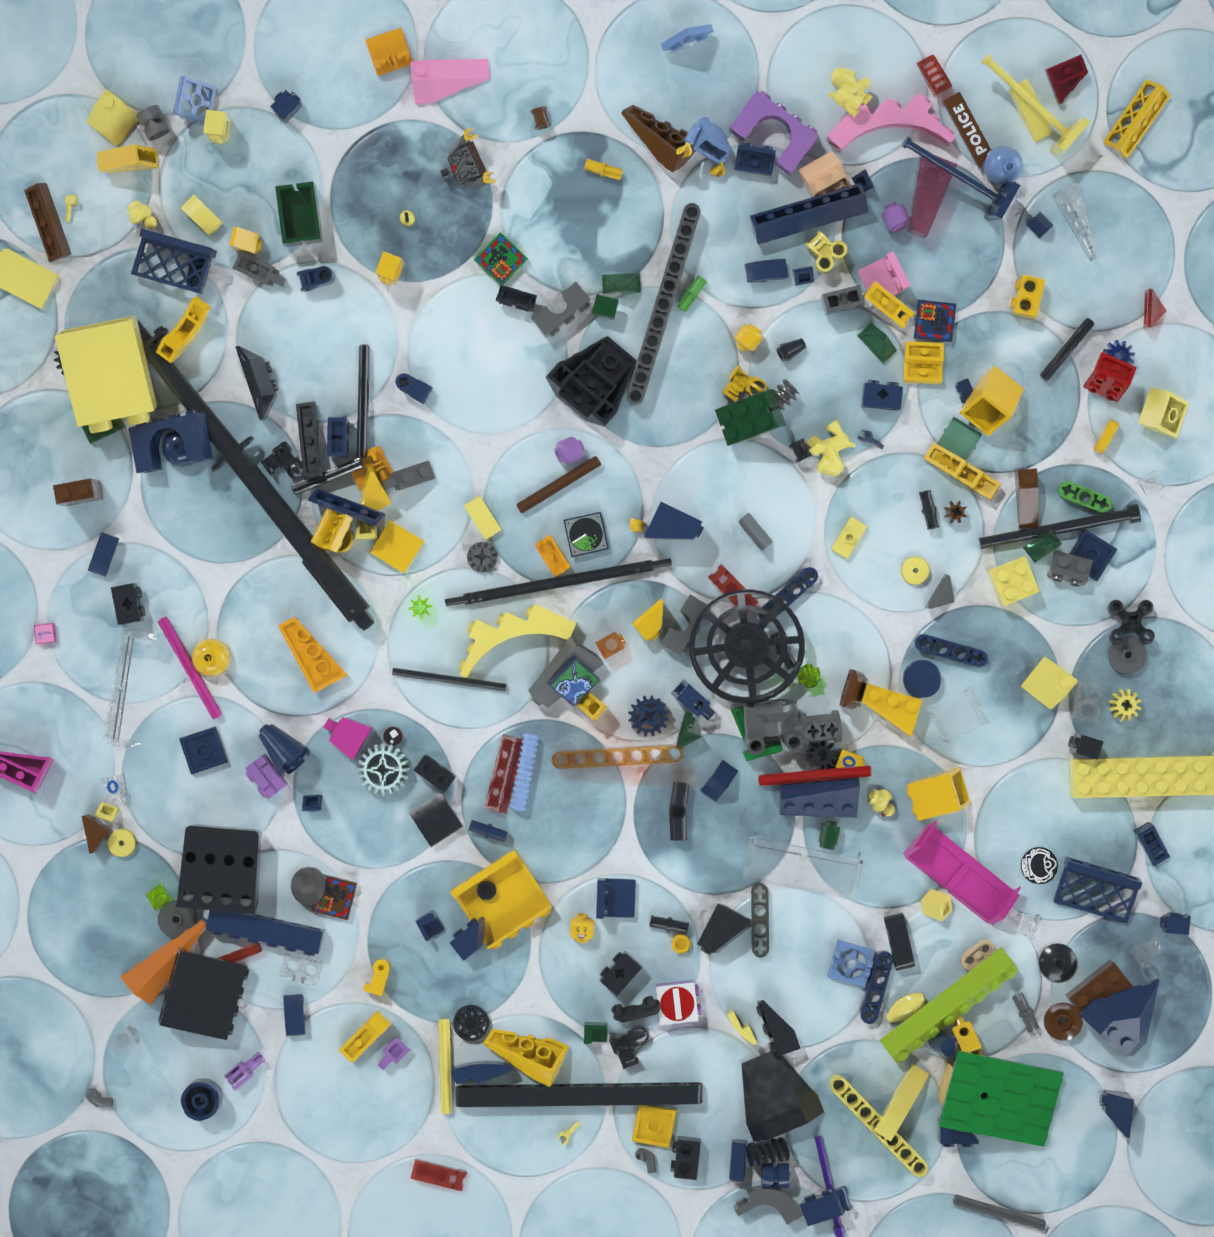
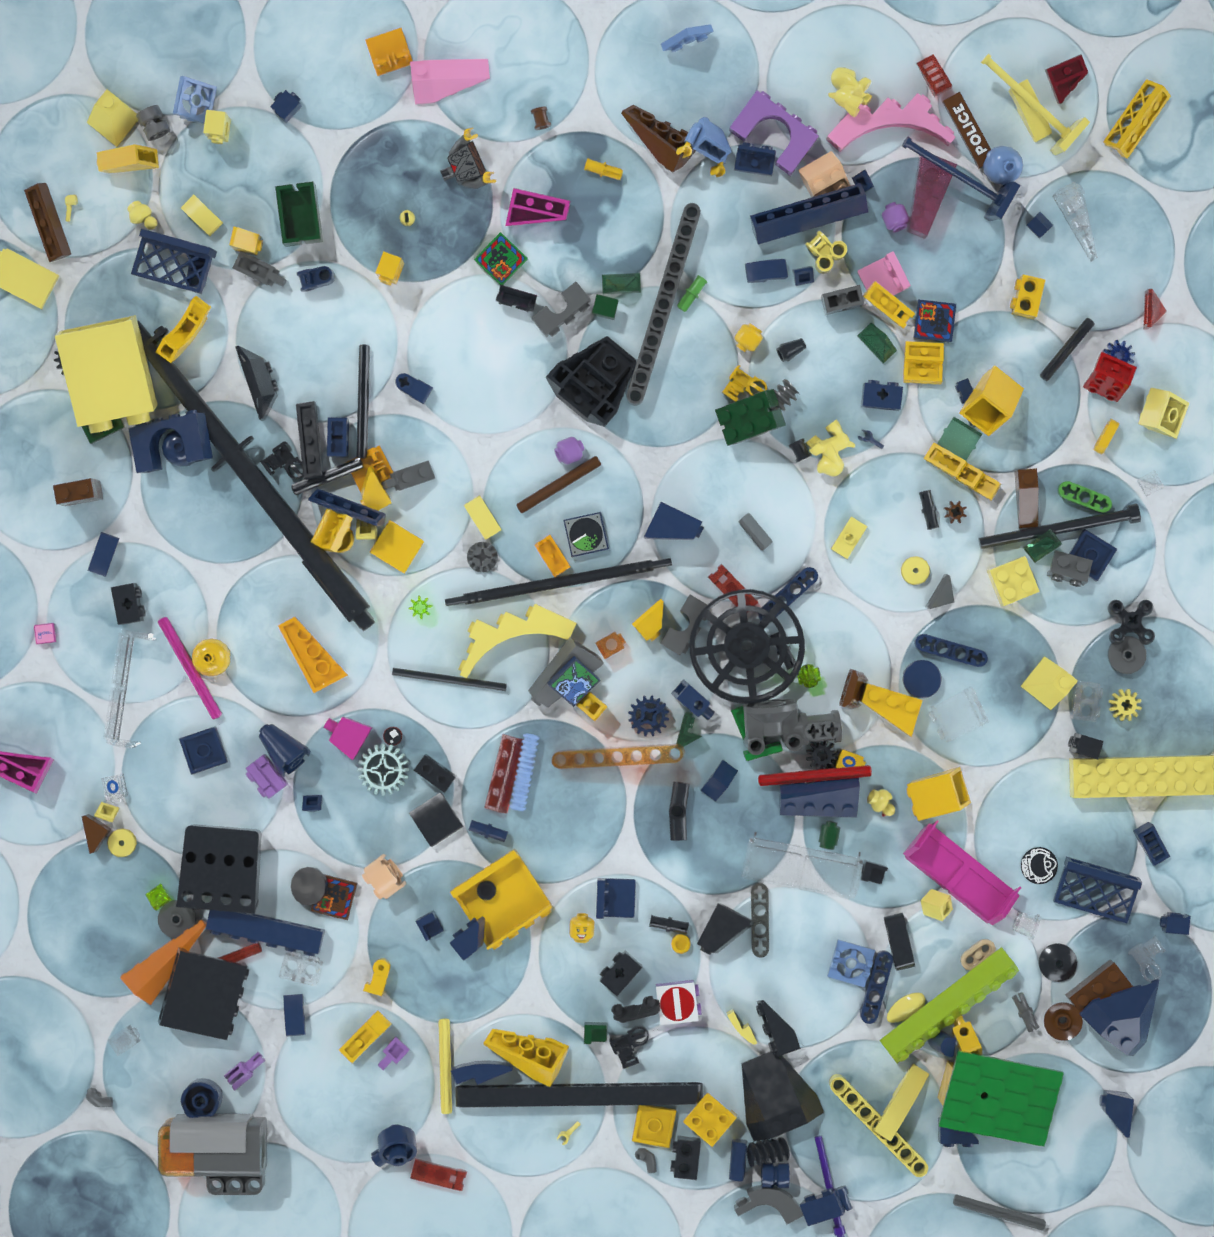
(215, 1147): none -> piece
(384, 877): none -> light nougat brick
(395, 1146): none -> dark blue piece
(471, 1022): black wheel -> none
(533, 207): none -> dark pink wedge
(636, 525): yellow hinge -> none
(710, 1119): none -> yellow bracket
(873, 872): none -> black panel

